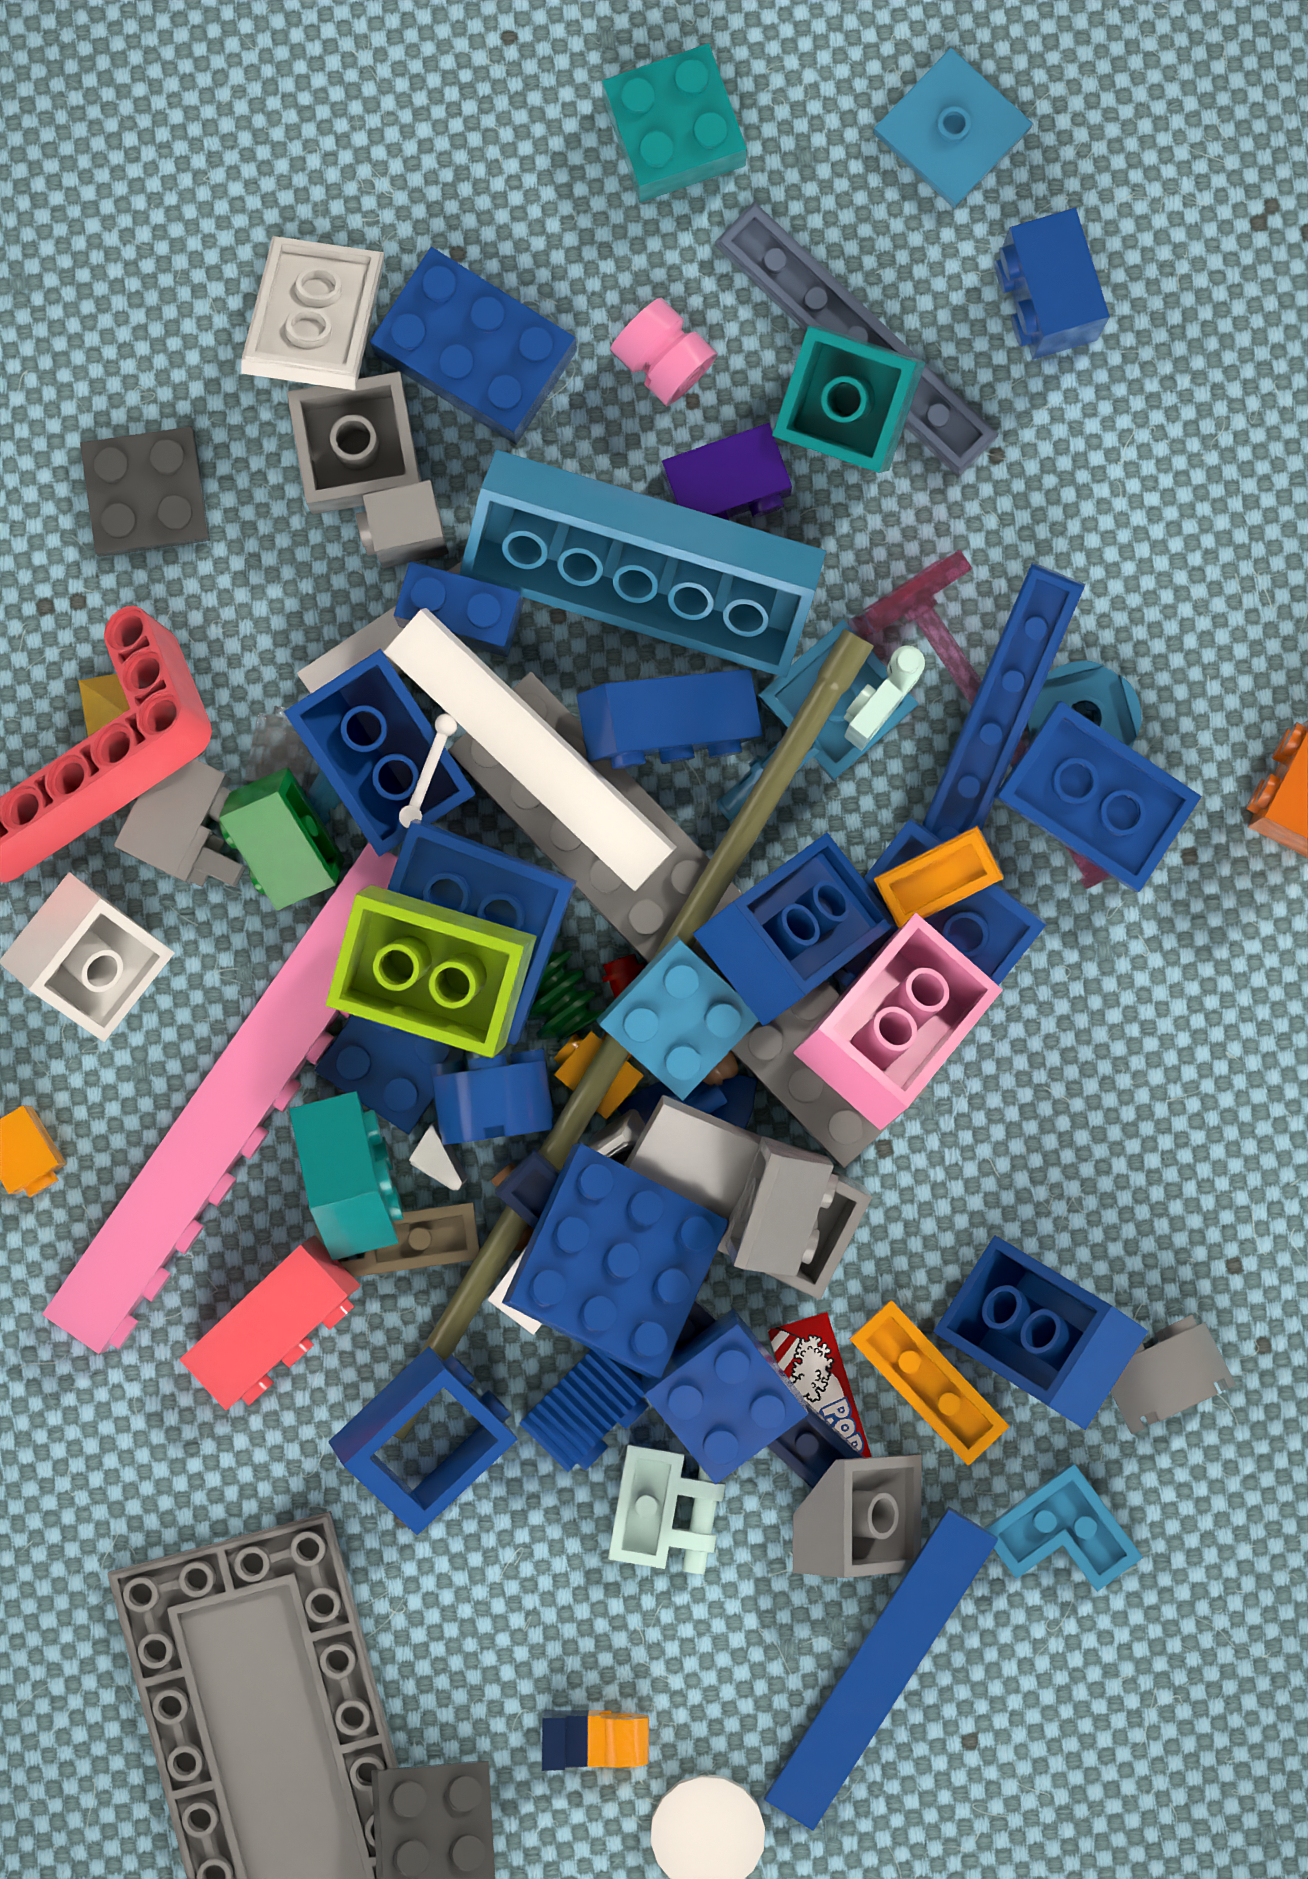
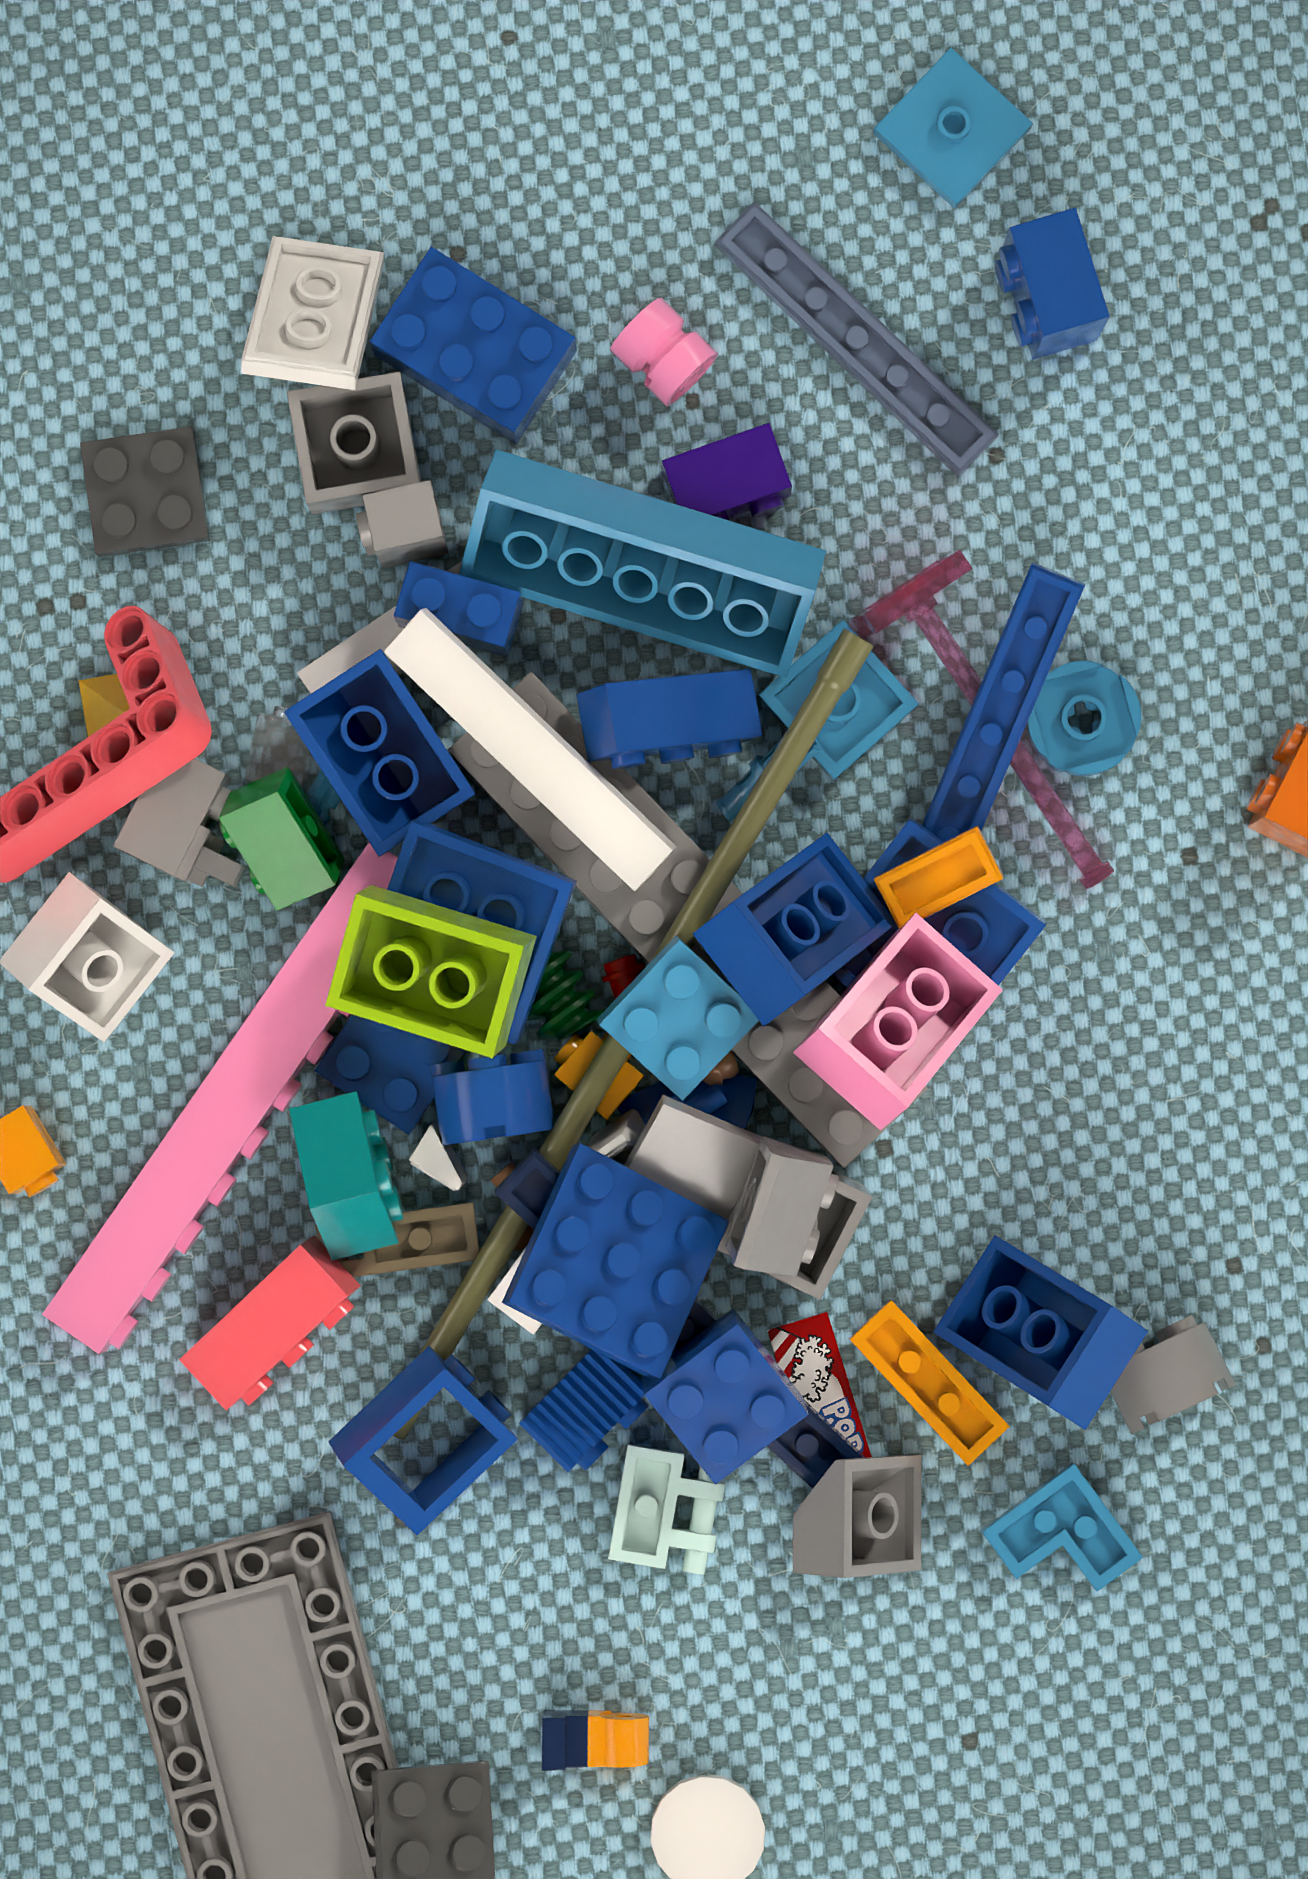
(445, 727): white hinge -> none
(674, 122): teal brick -> none
(848, 398): teal brick -> none
(874, 707): light aqua plate -> none
(880, 1668): blue tile -> none
(1097, 796): blue plate -> none

